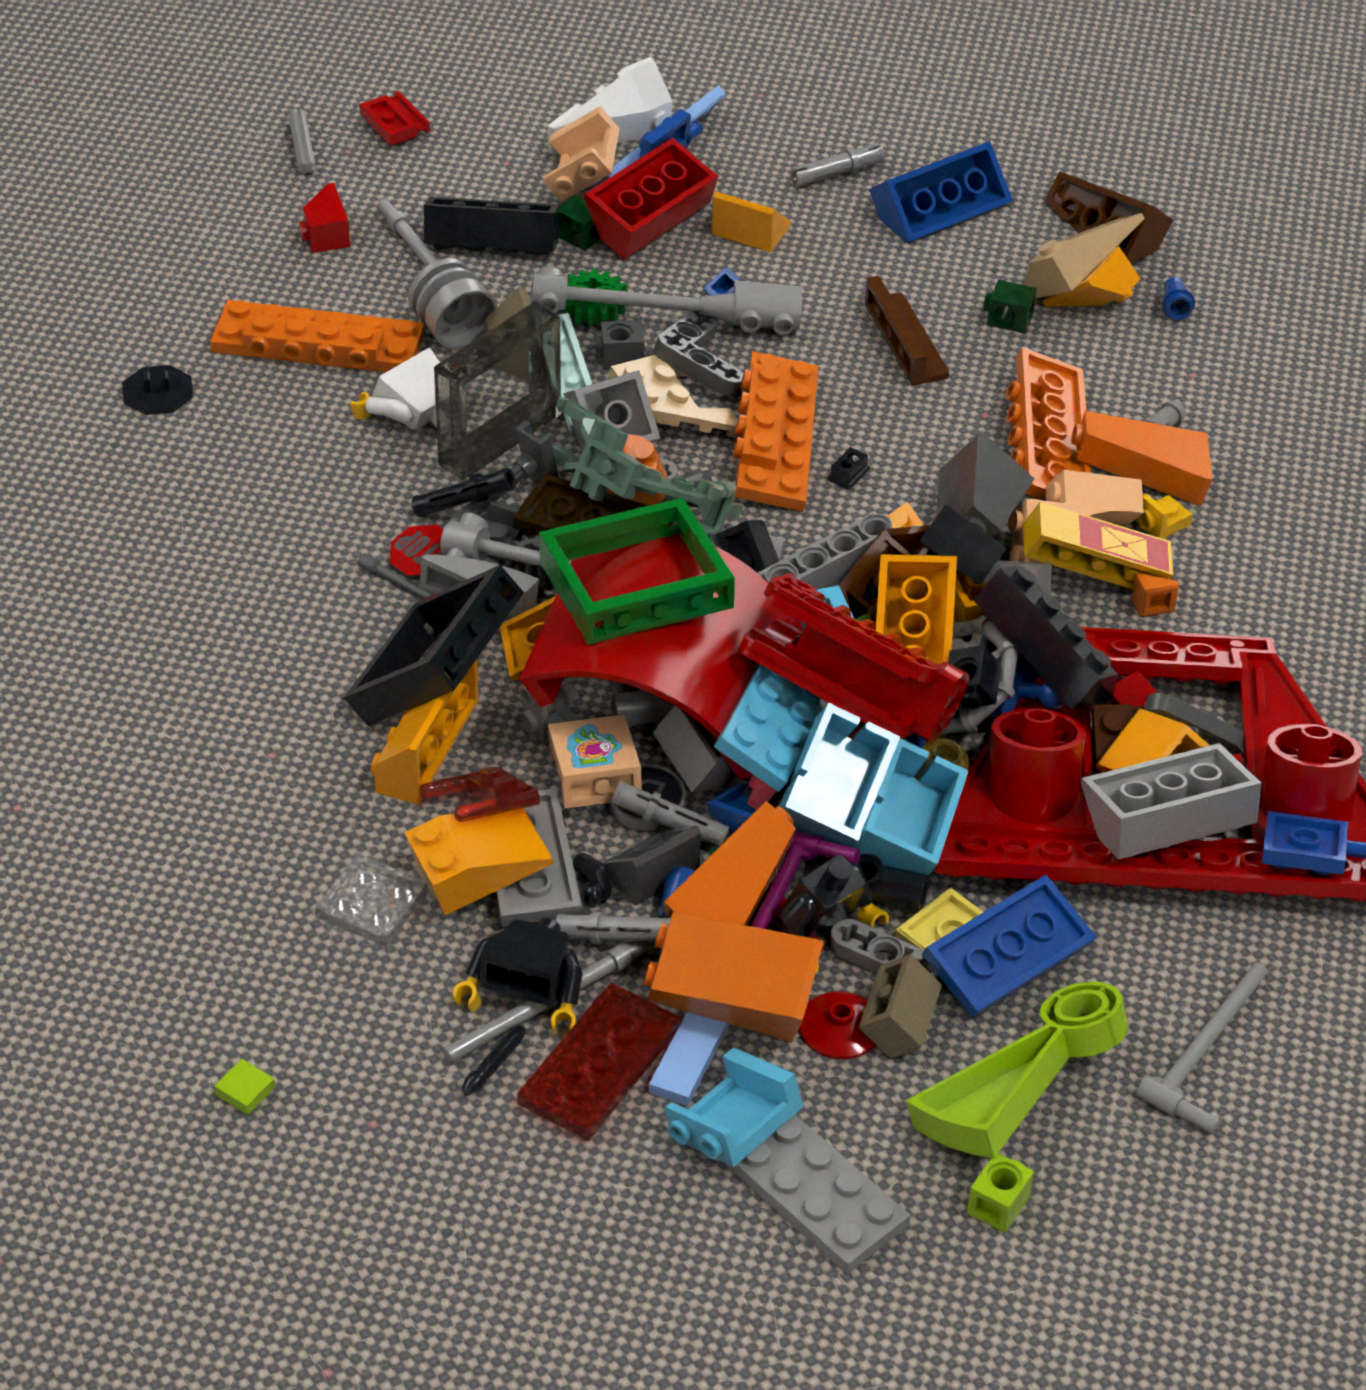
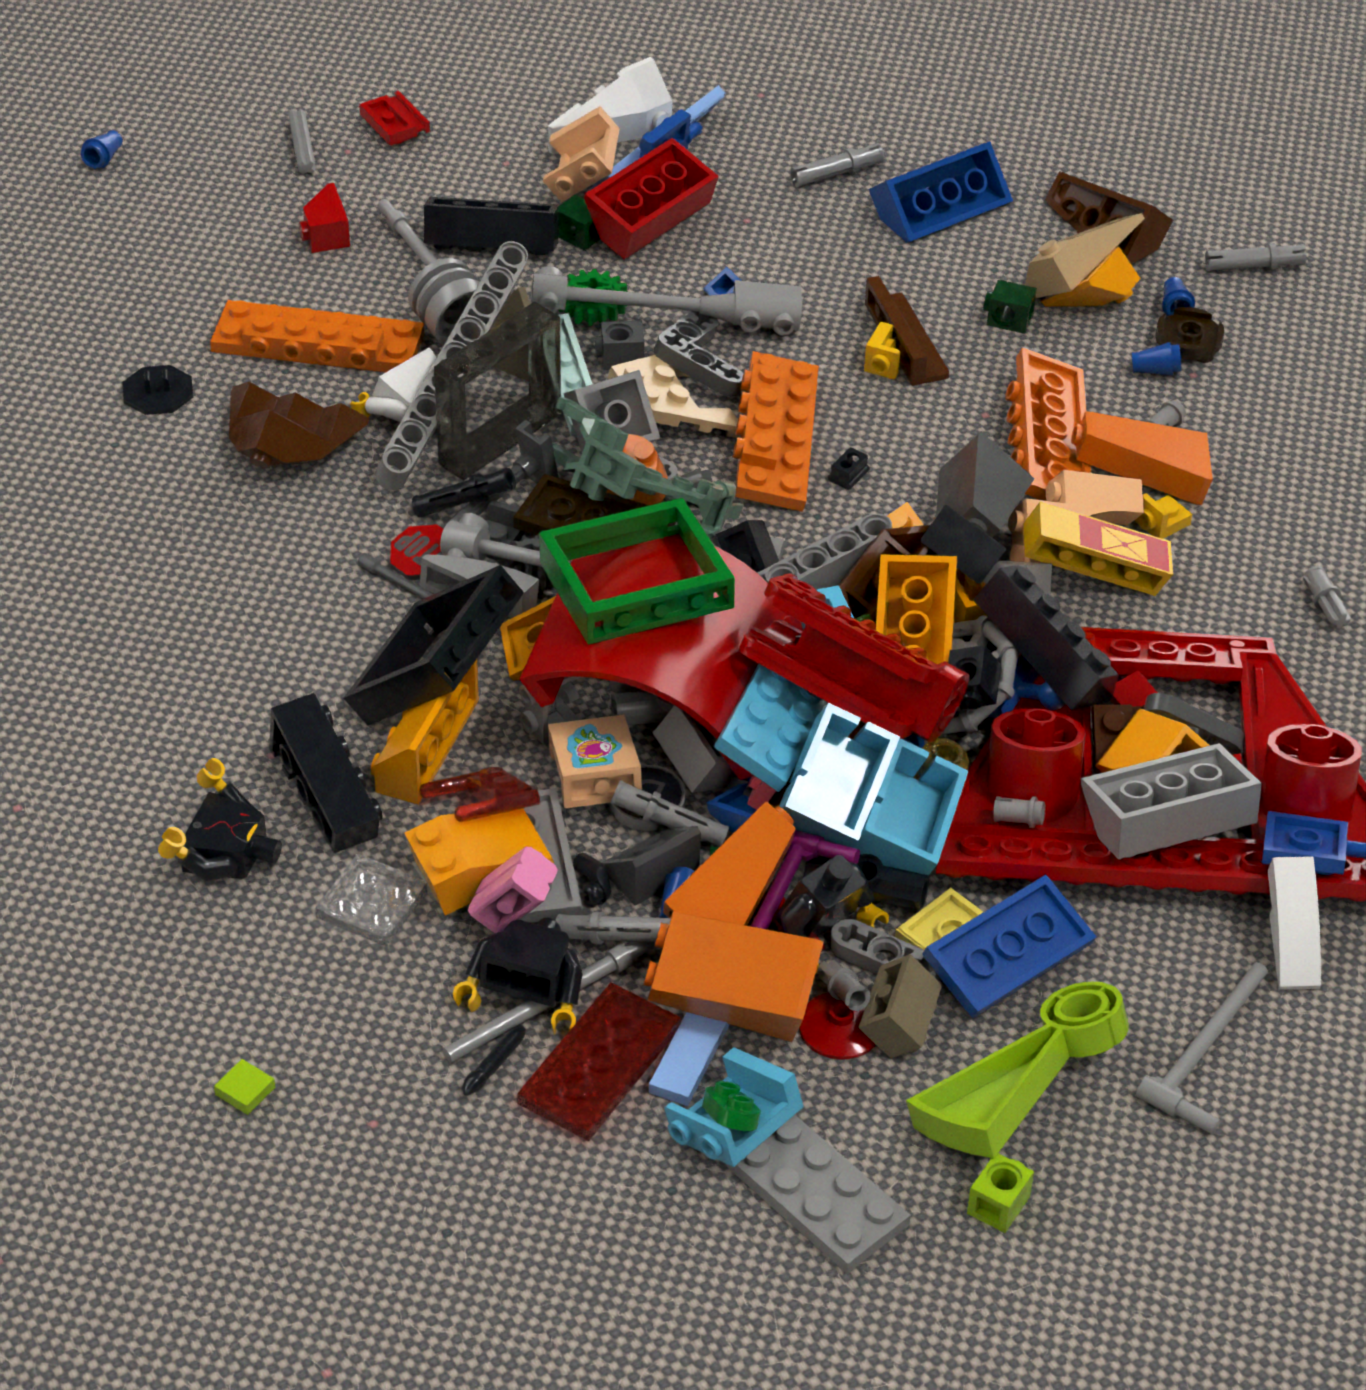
(100, 149): none -> blue cone
(223, 835): none -> black torso
(287, 427): none -> reddish brown brick
(323, 773): none -> black wedge
(470, 324): none -> light grey beam
(513, 889): none -> bright pink brick
(731, 1107): none -> green plate
(747, 222): light orange slope -> none
(844, 985): none -> light grey axle
(880, 353): none -> yellow bracket
(1019, 811): none -> light grey pin
(1154, 594): orange slope -> none
(1158, 360): none -> blue cone
(1206, 336): none -> dark brown plate
(1268, 256): none -> light grey pin
(1295, 922): none -> white slope
(1326, 596): none -> light grey axle

